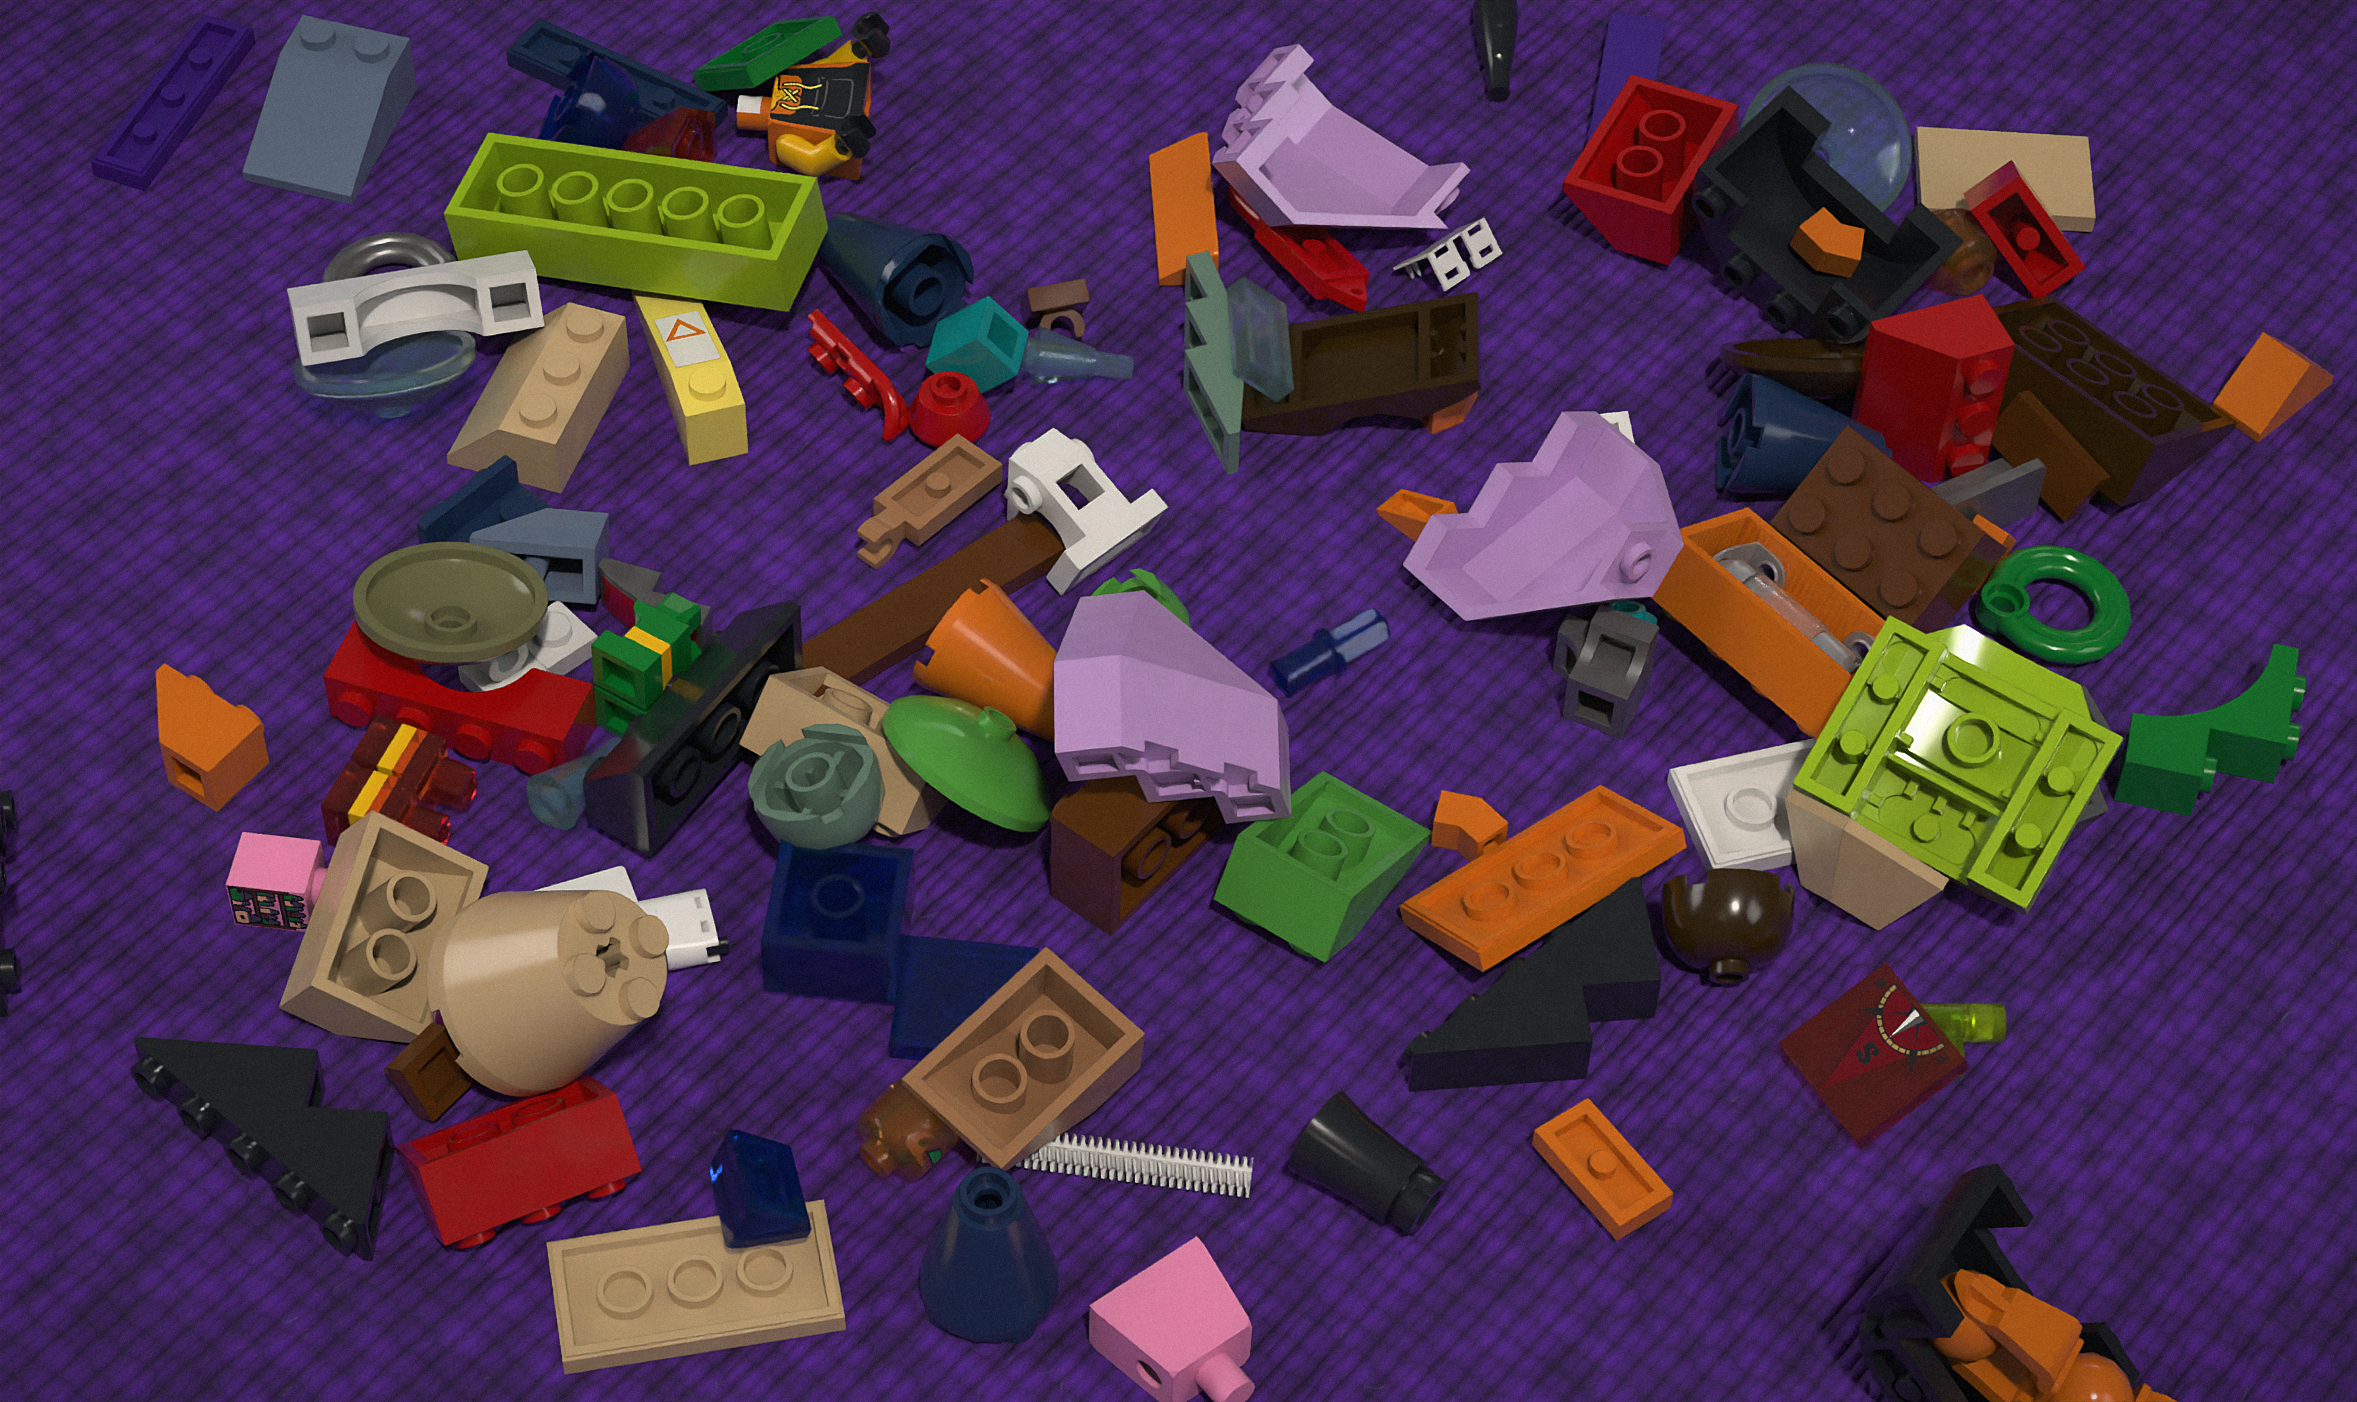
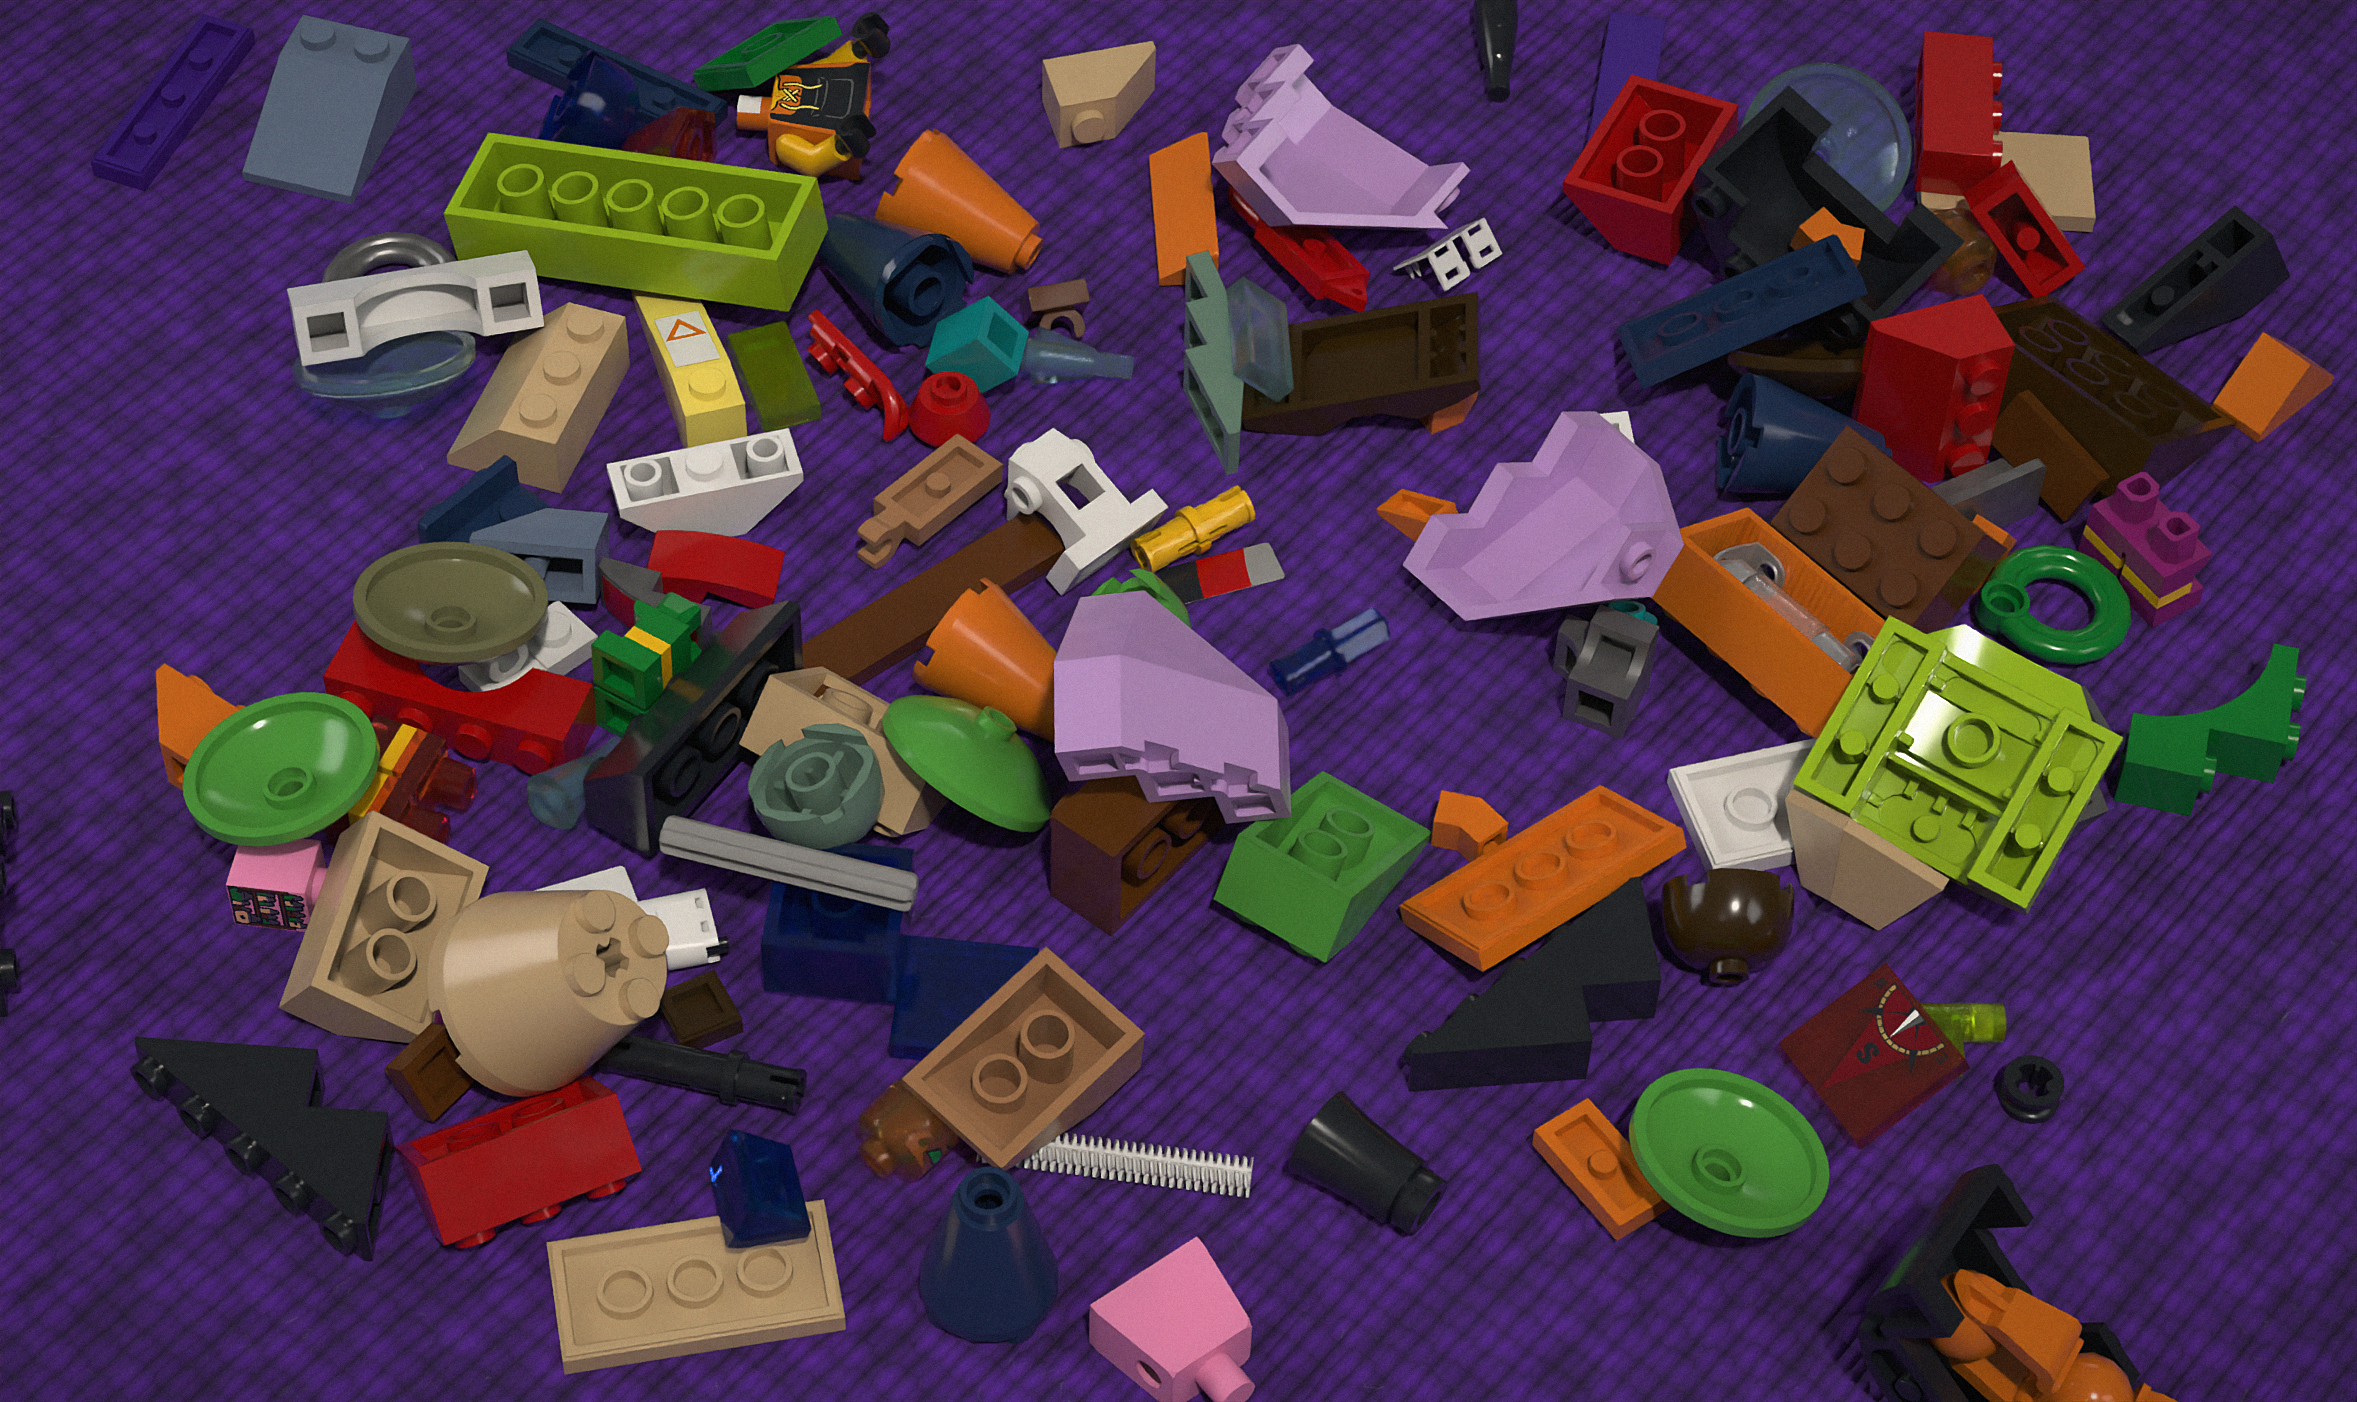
(281, 769): none -> bright green dish
(699, 1012): none -> dark brown tile
(708, 486): none -> white slope
(715, 564): none -> red slope
(729, 1075): none -> black pin
(774, 376): none -> clear neon green tile
(789, 863): none -> light grey axle
(955, 197): none -> orange cone
(1097, 91): none -> tan slope
(1193, 529): none -> yellow pin
(1223, 573): none -> sticker
(1729, 1153): none -> bright green dish
(1741, 310): none -> dark blue tile
(1956, 113): none -> red brick
(2037, 1072): none -> black bush
(2147, 549): none -> magenta hips
(2201, 286): none -> black slope

